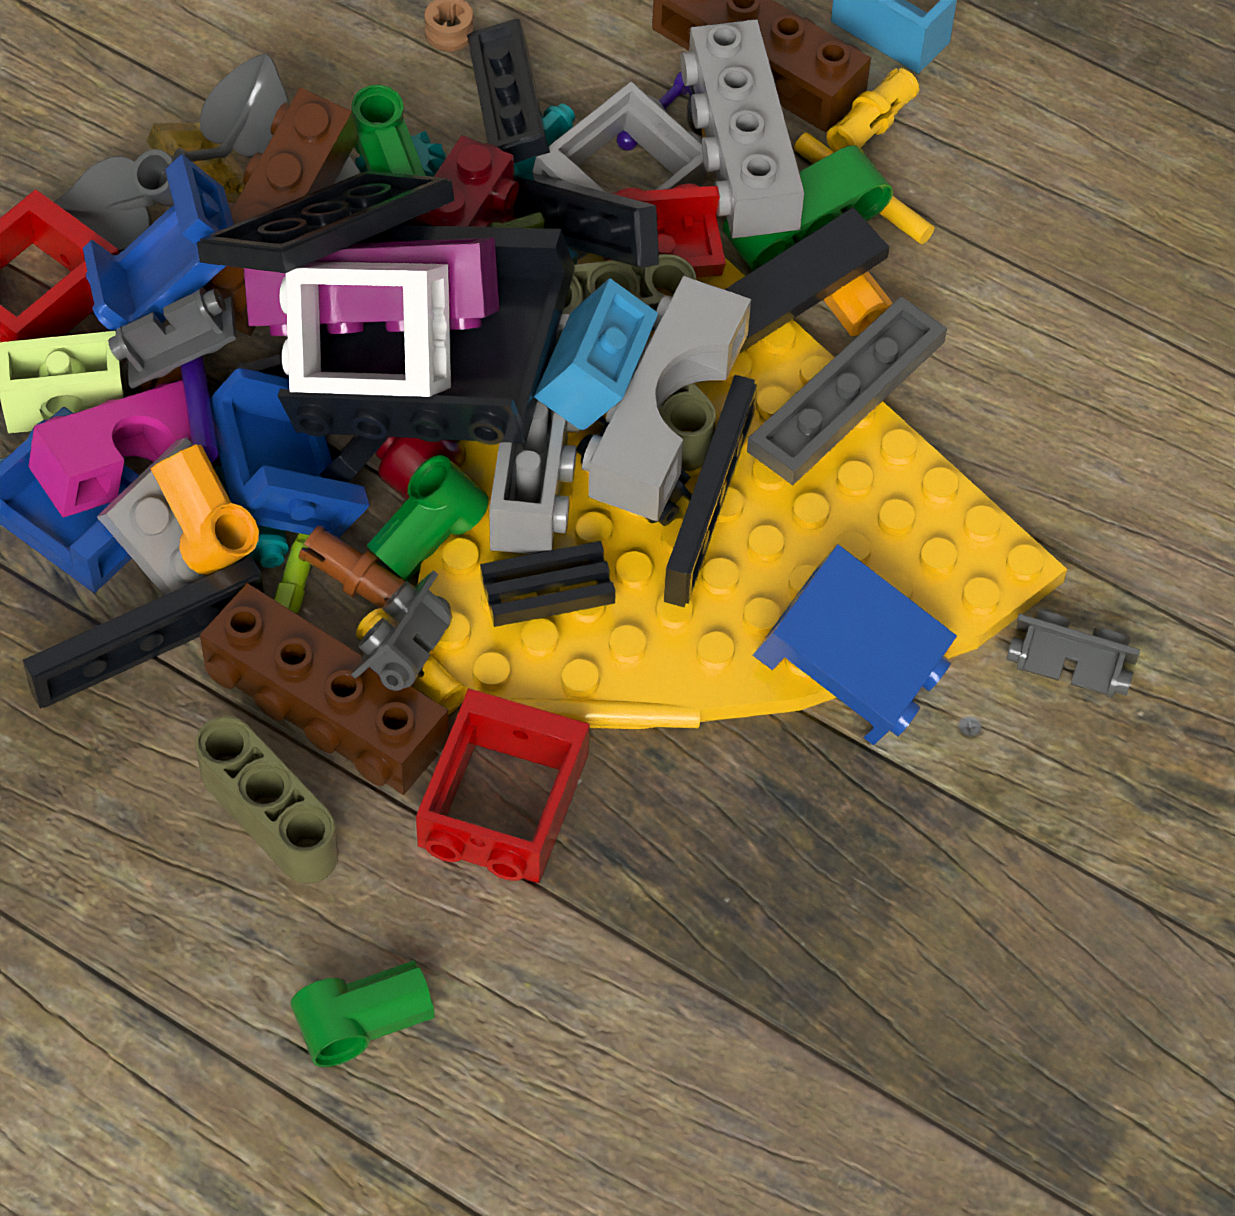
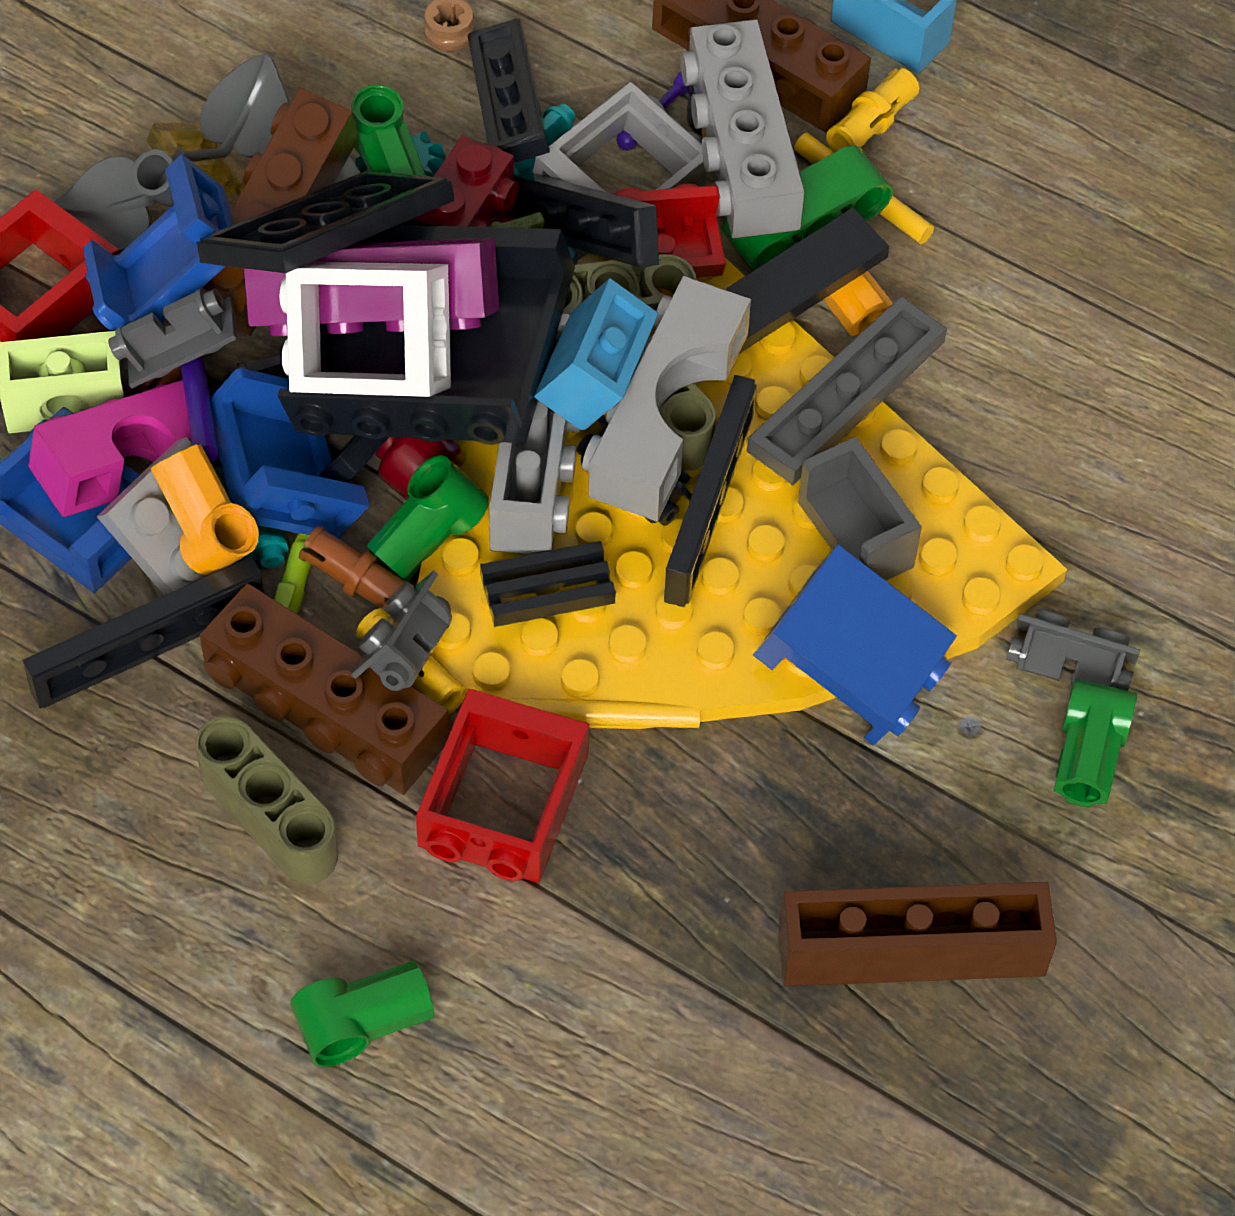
(859, 509): none -> dark grey panel
(916, 933): none -> reddish brown brick
(1095, 729): none -> green piece

